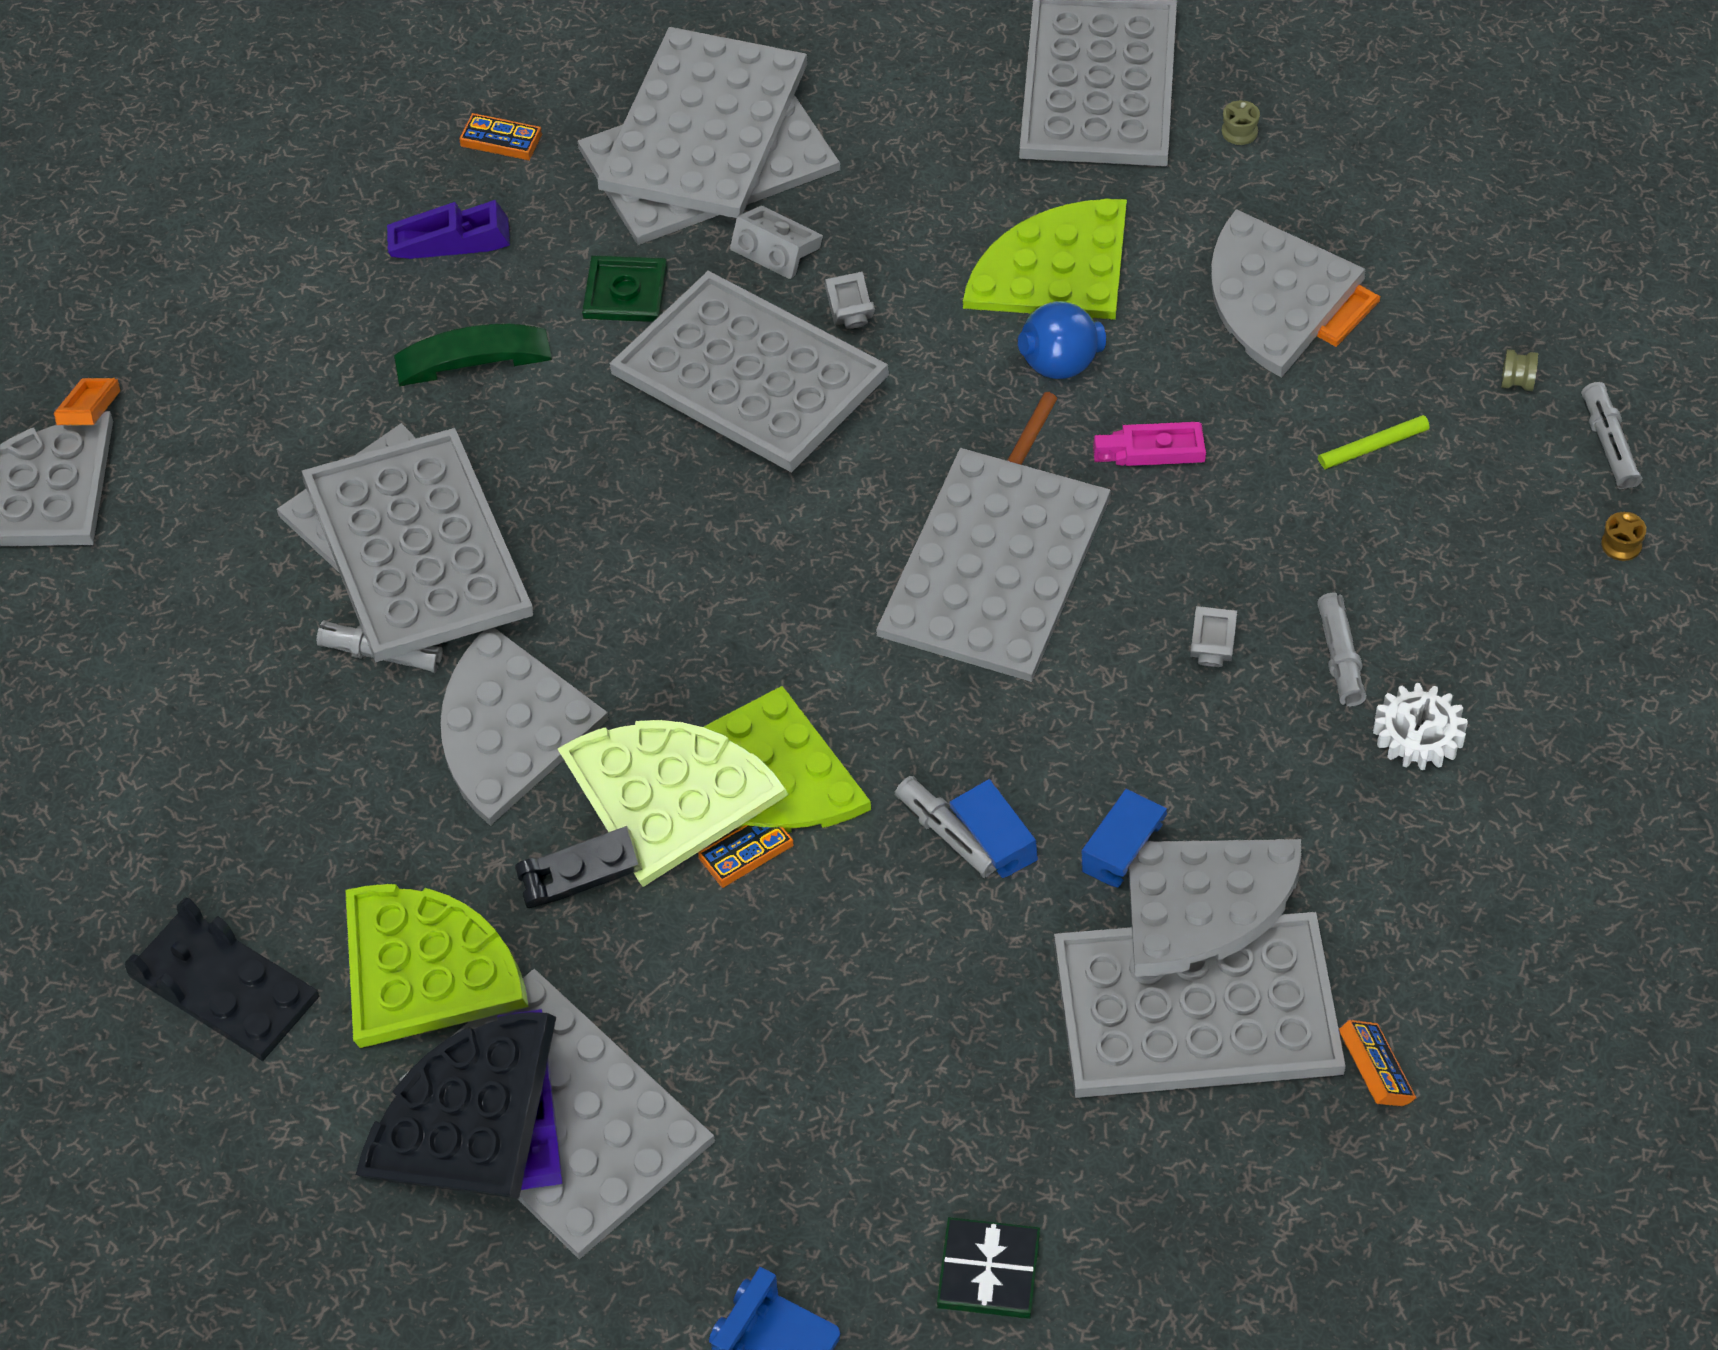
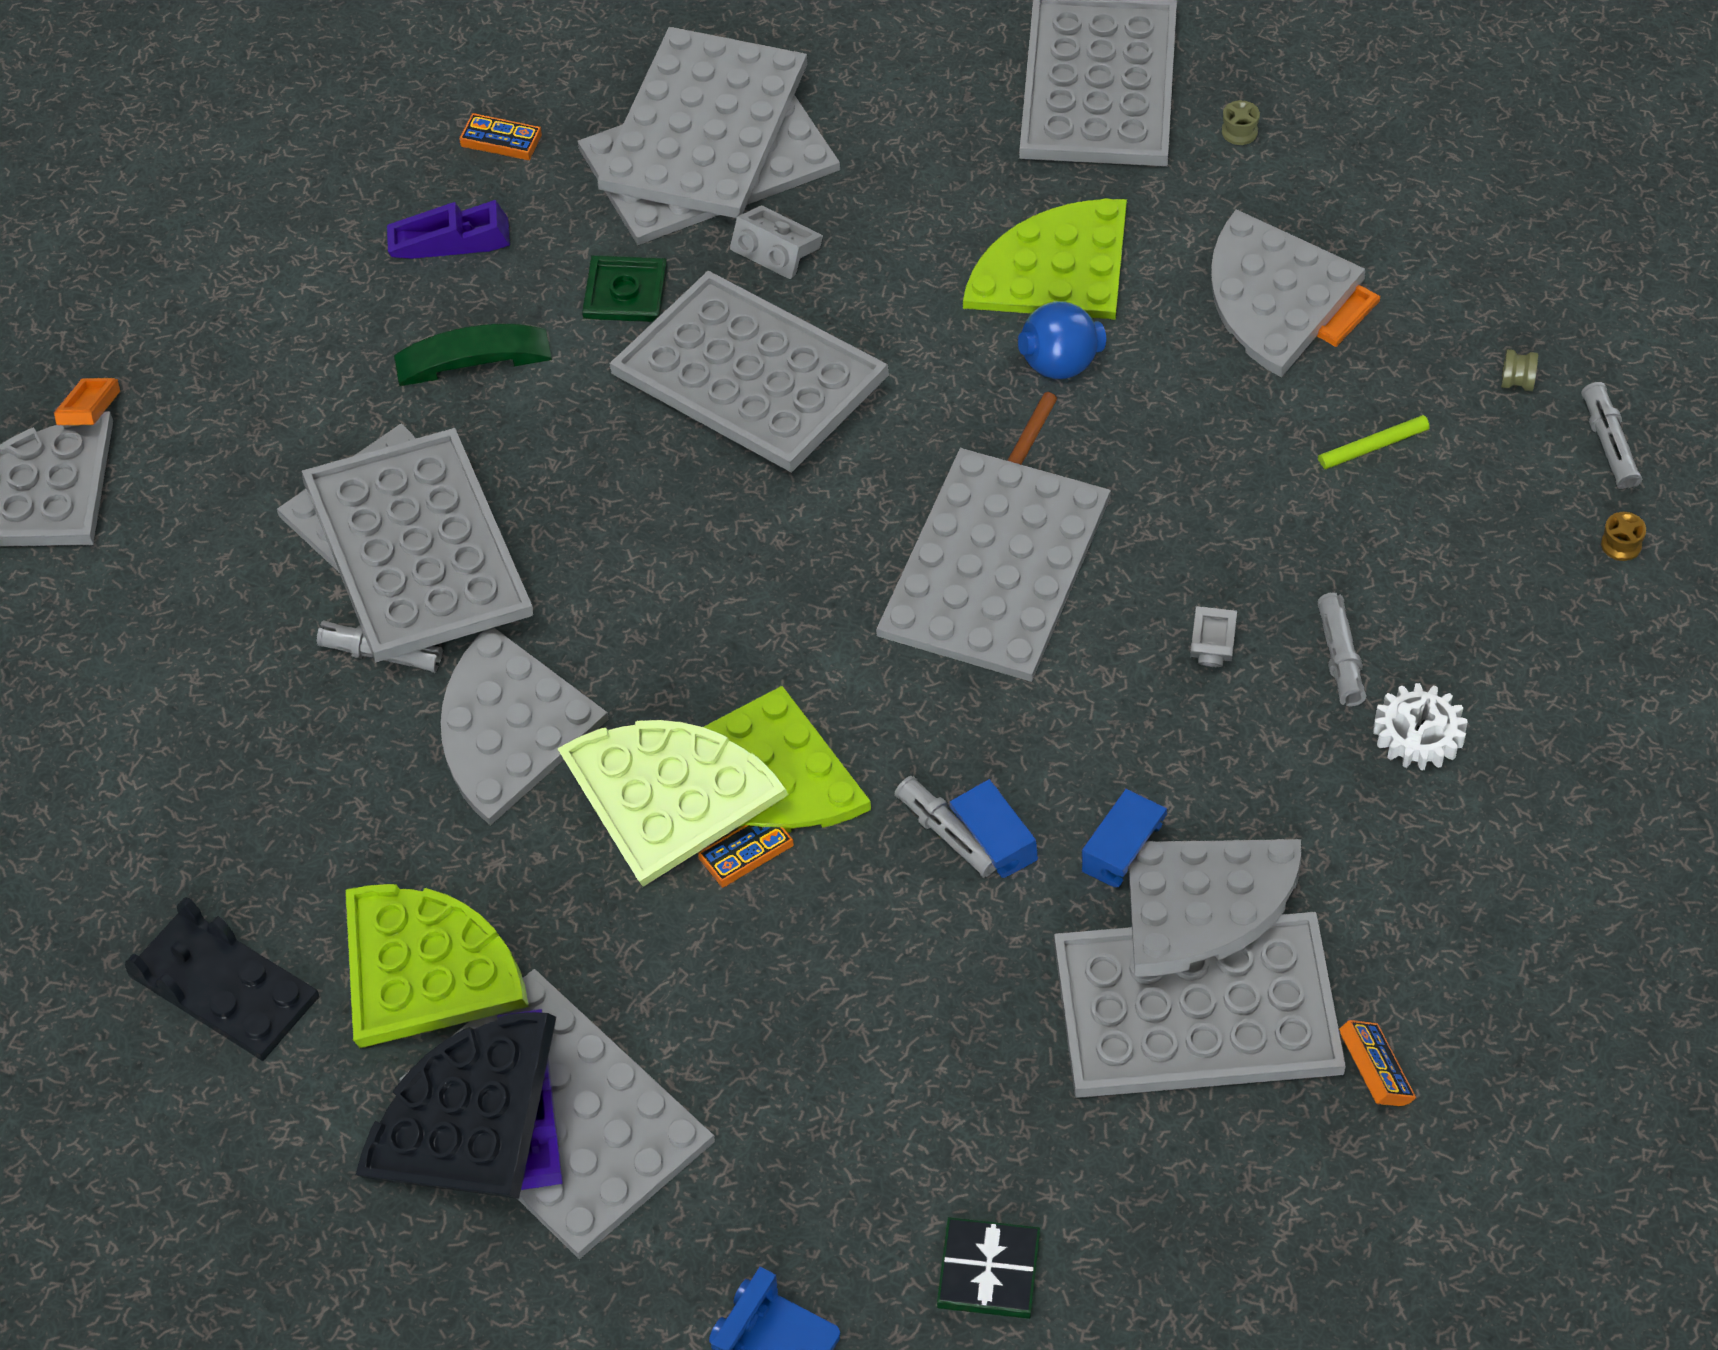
(579, 867): black plate -> none
(849, 300): light grey bracket -> none
(1152, 444): dark pink hinge -> none

